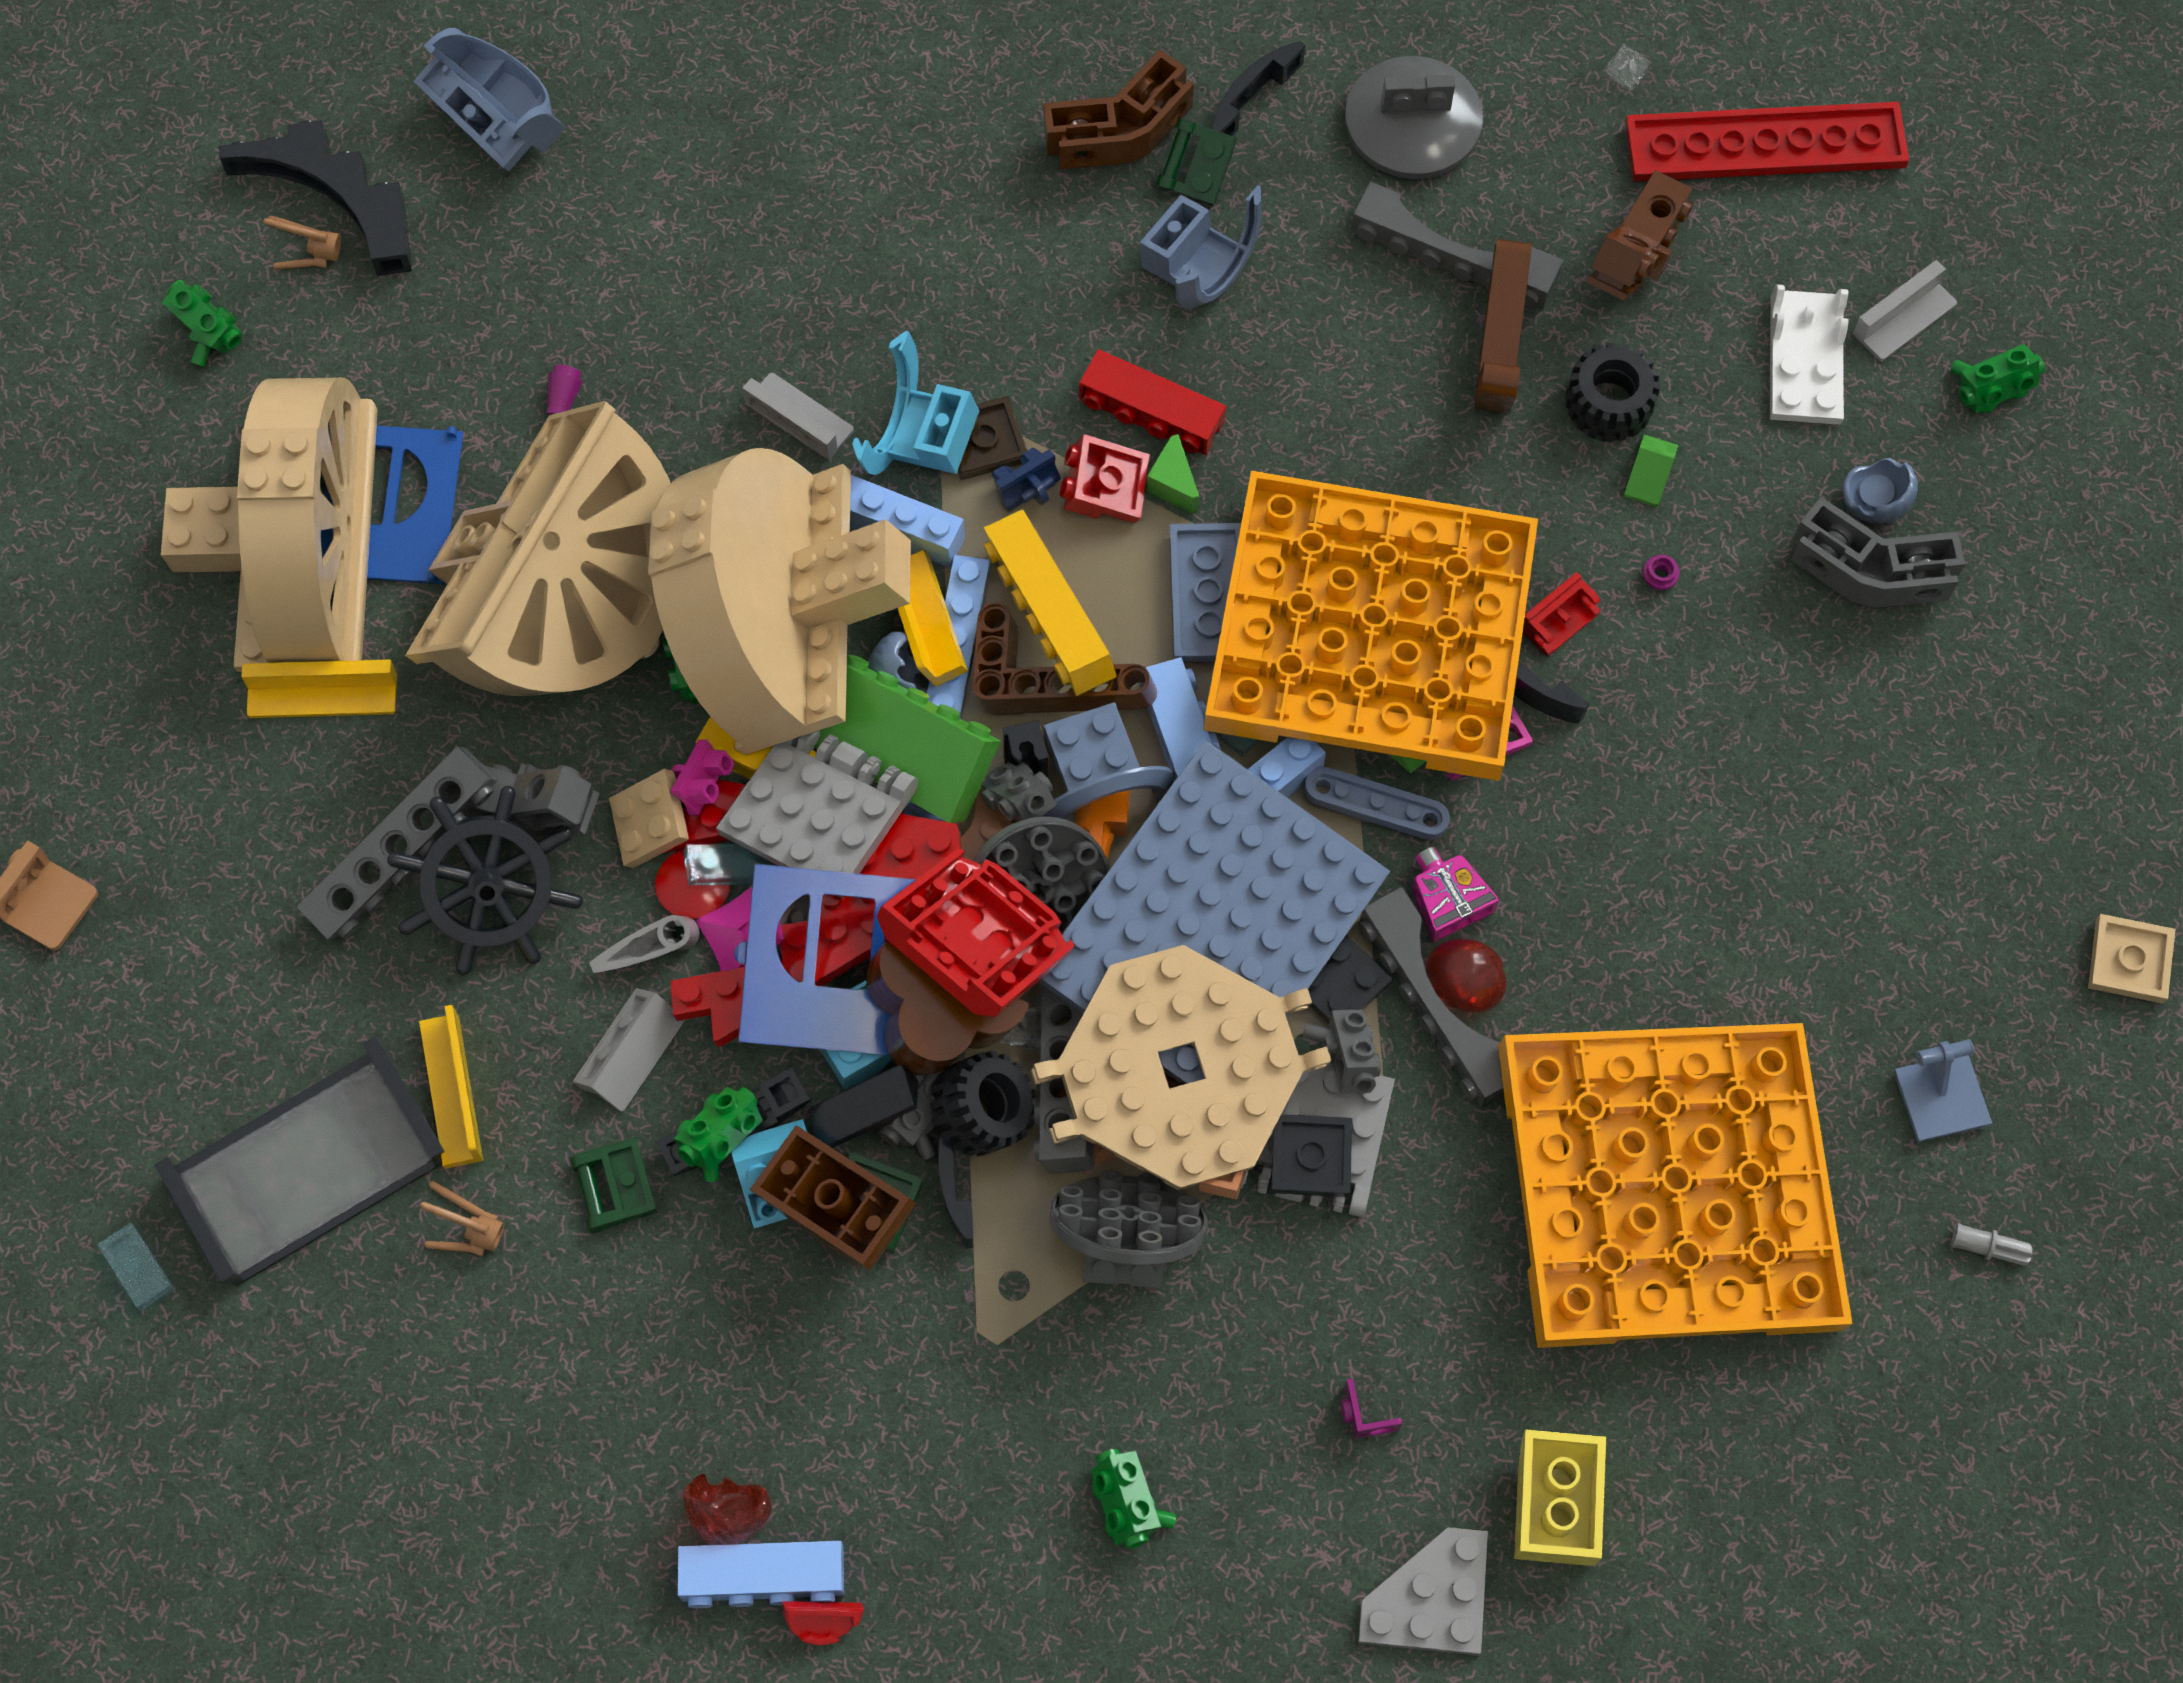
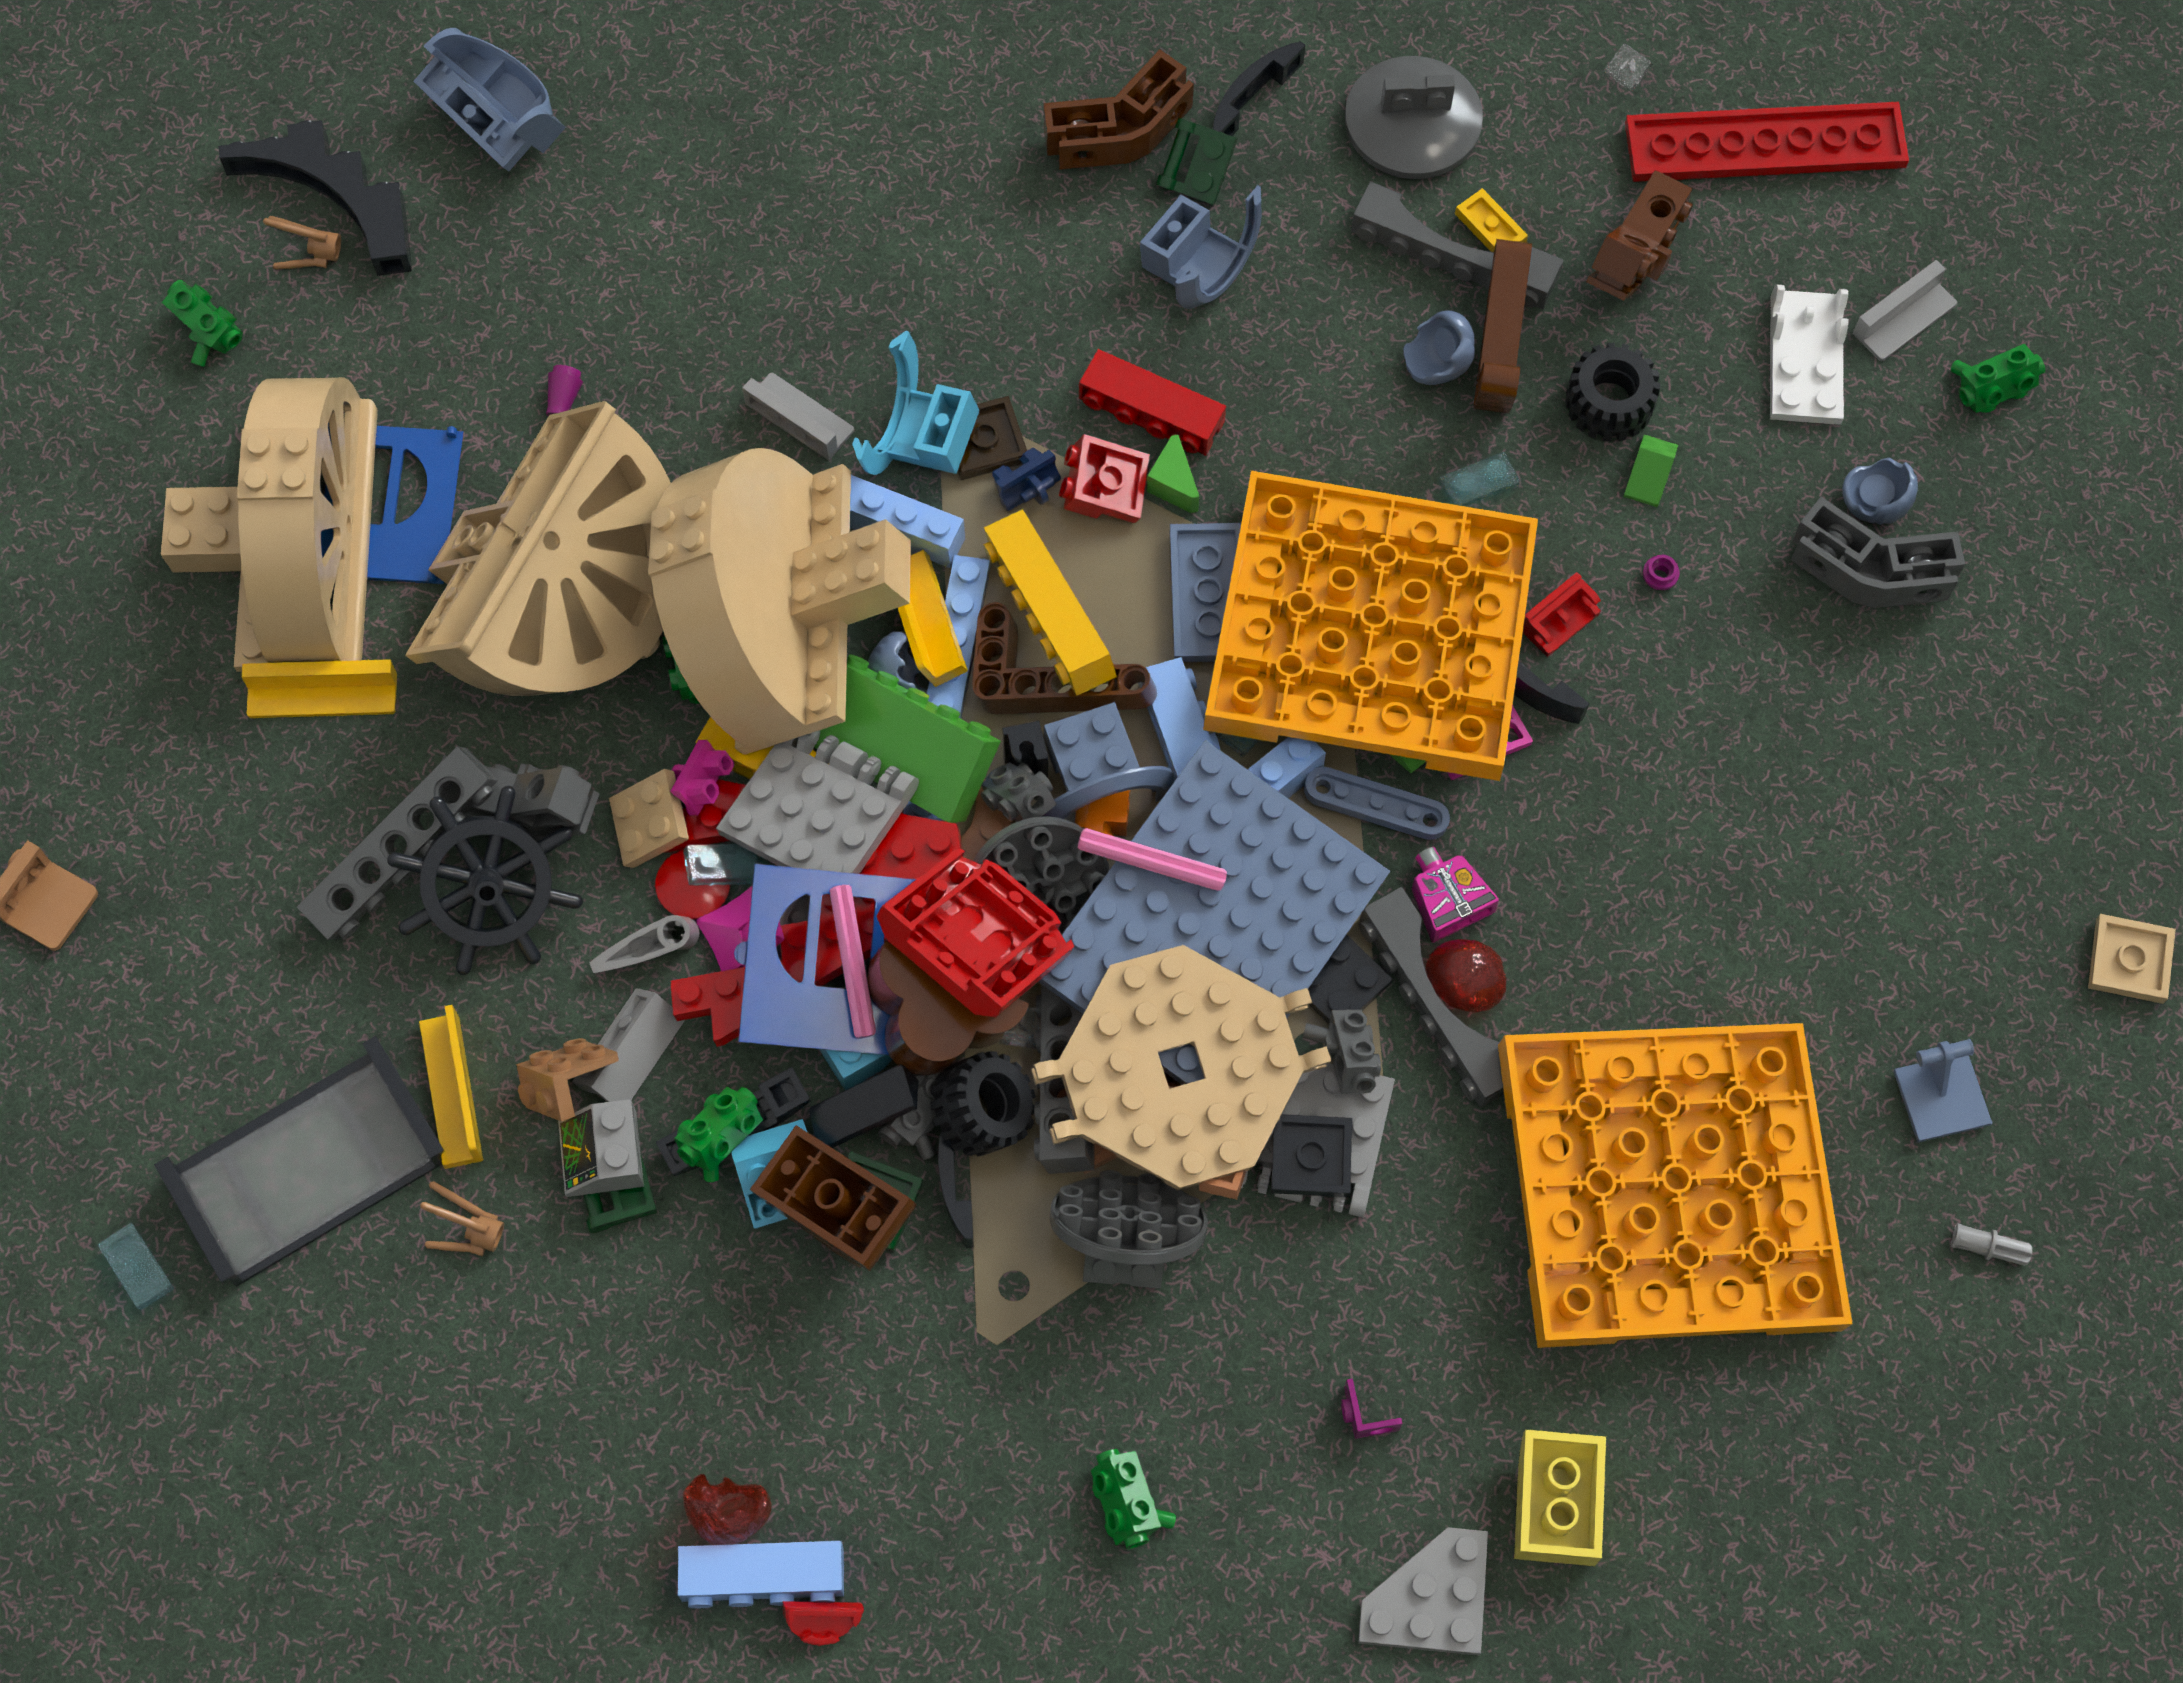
(546, 1074): none -> medium nougat bracket
(601, 1149): none -> light grey slope
(852, 961): none -> bright pink axle
(1152, 859): none -> bright pink axle
(1440, 349): none -> sand blue piece
(1479, 481): none -> clear light blue plate
(1488, 220): none -> yellow plate

